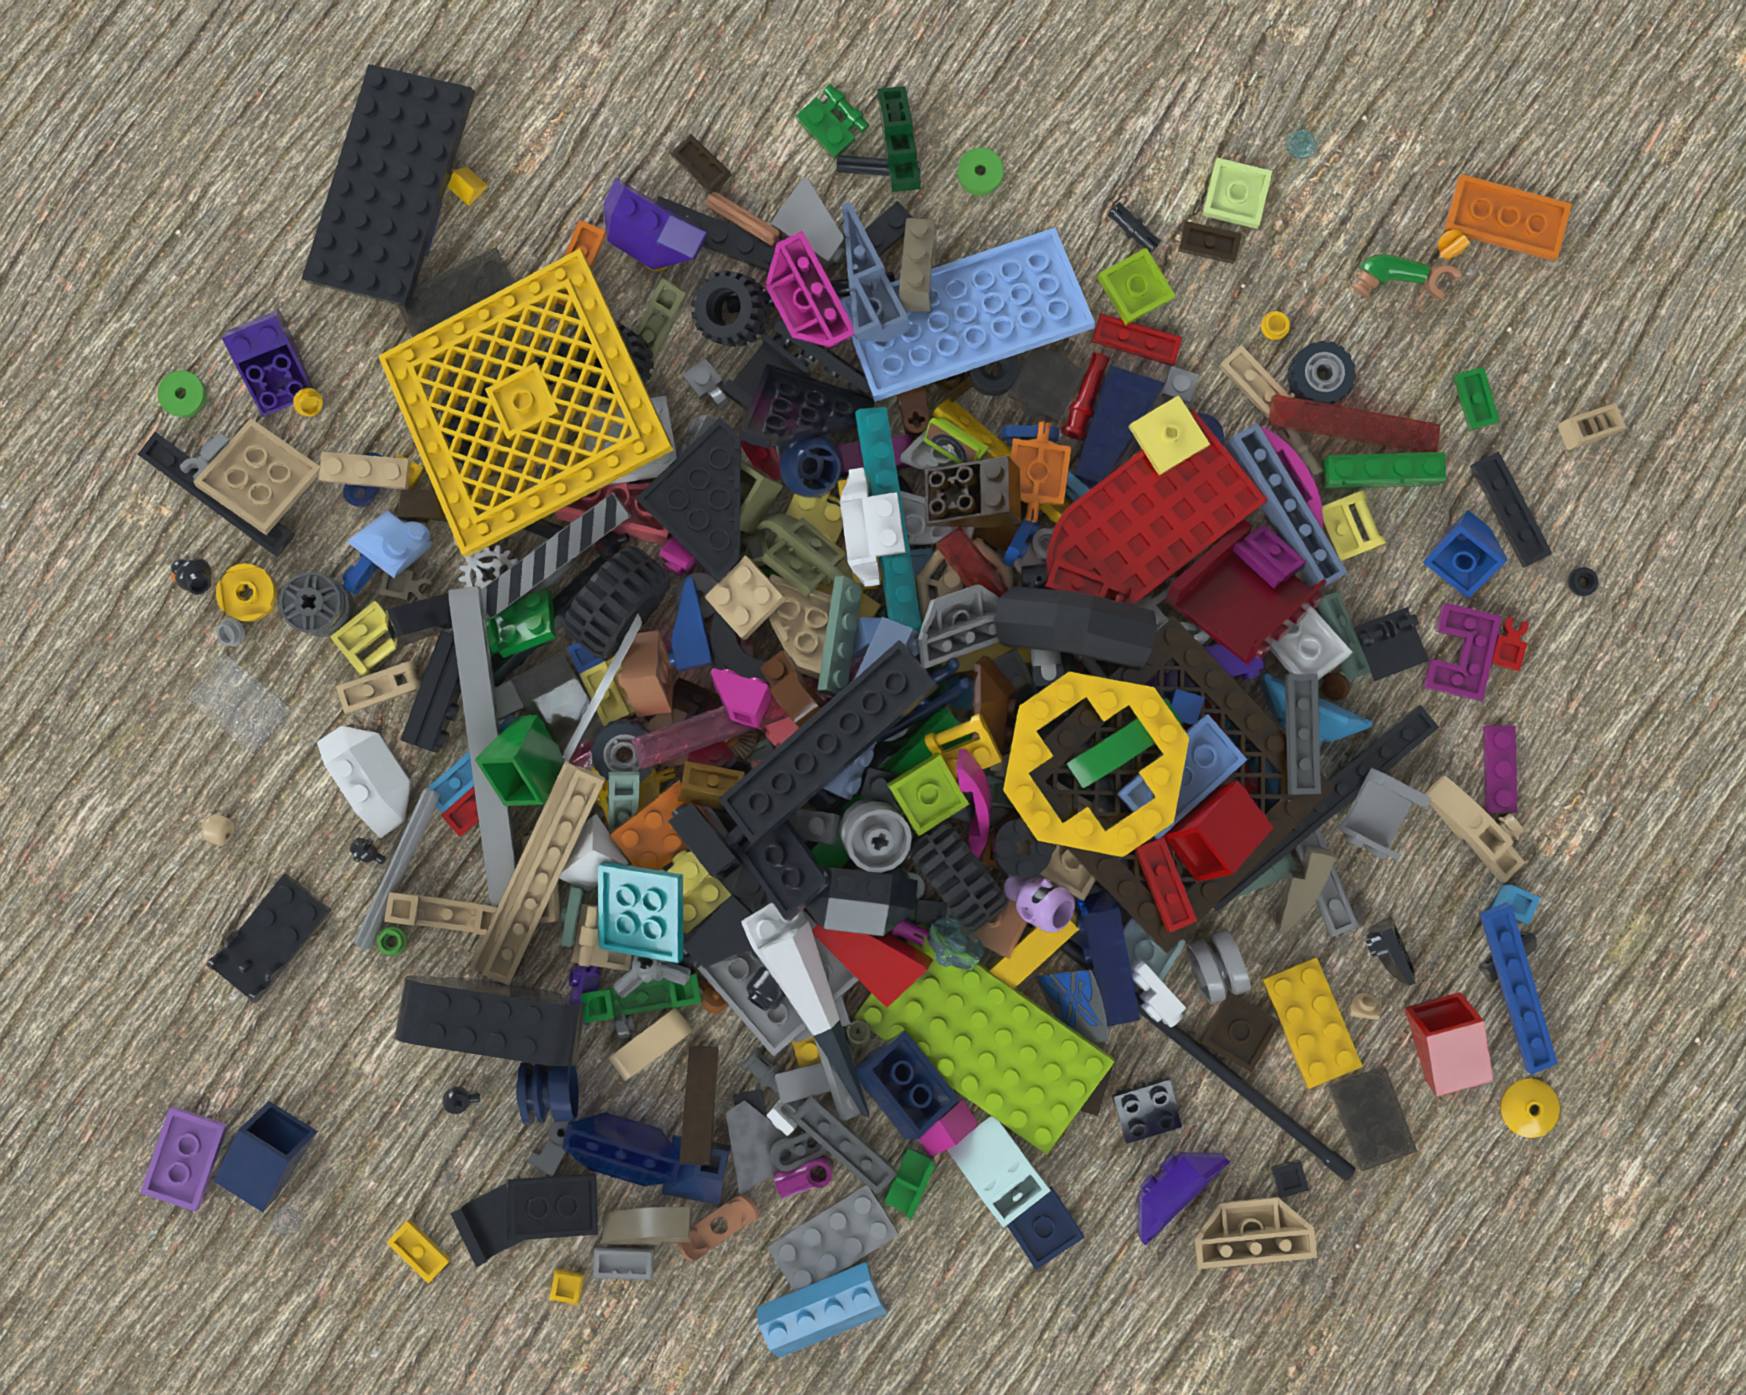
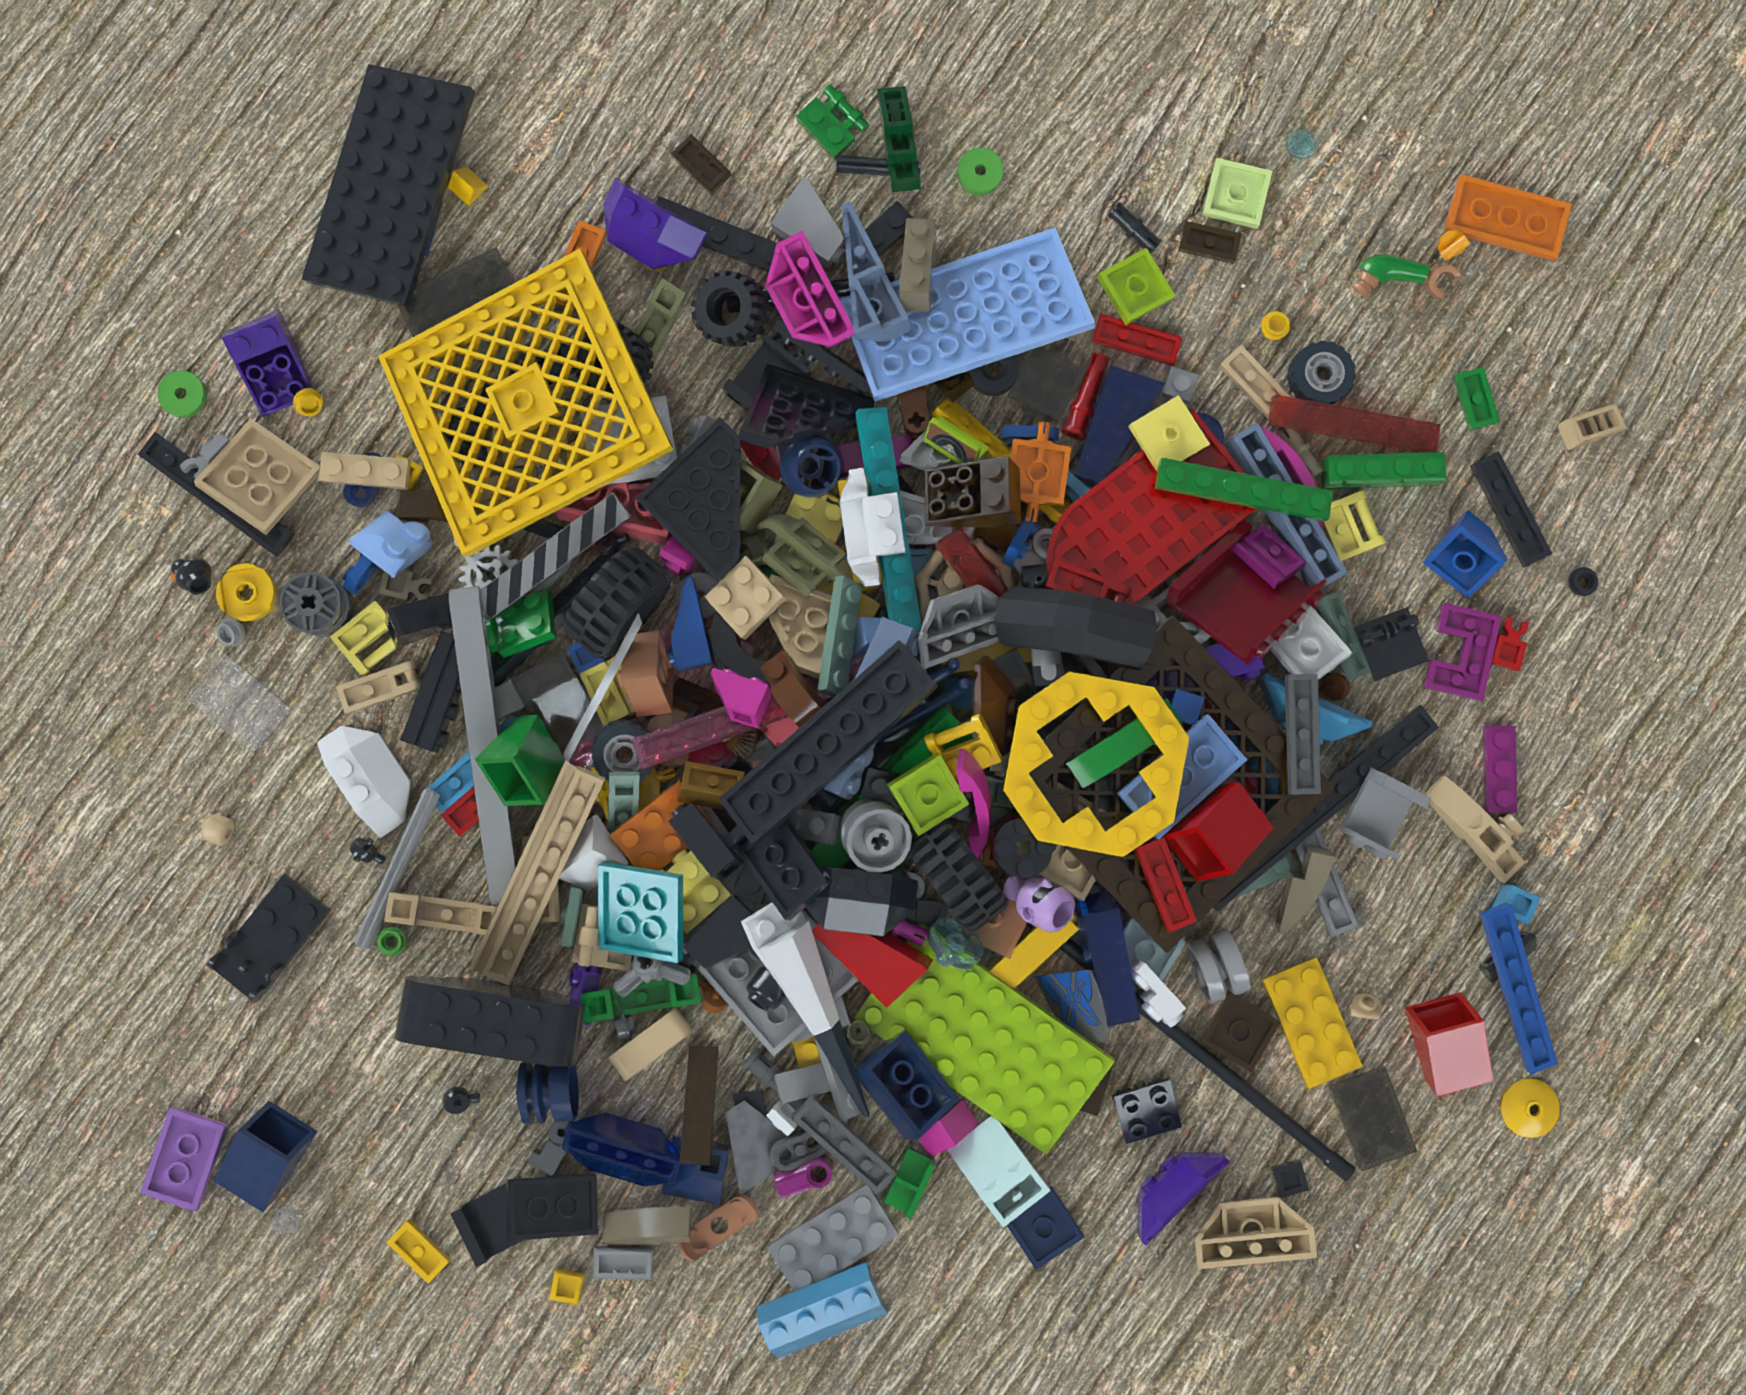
(705, 382): light grey plate -> none
(743, 218): nougat axle -> none
(1244, 489): none -> green plate
(1388, 946): black slope -> none

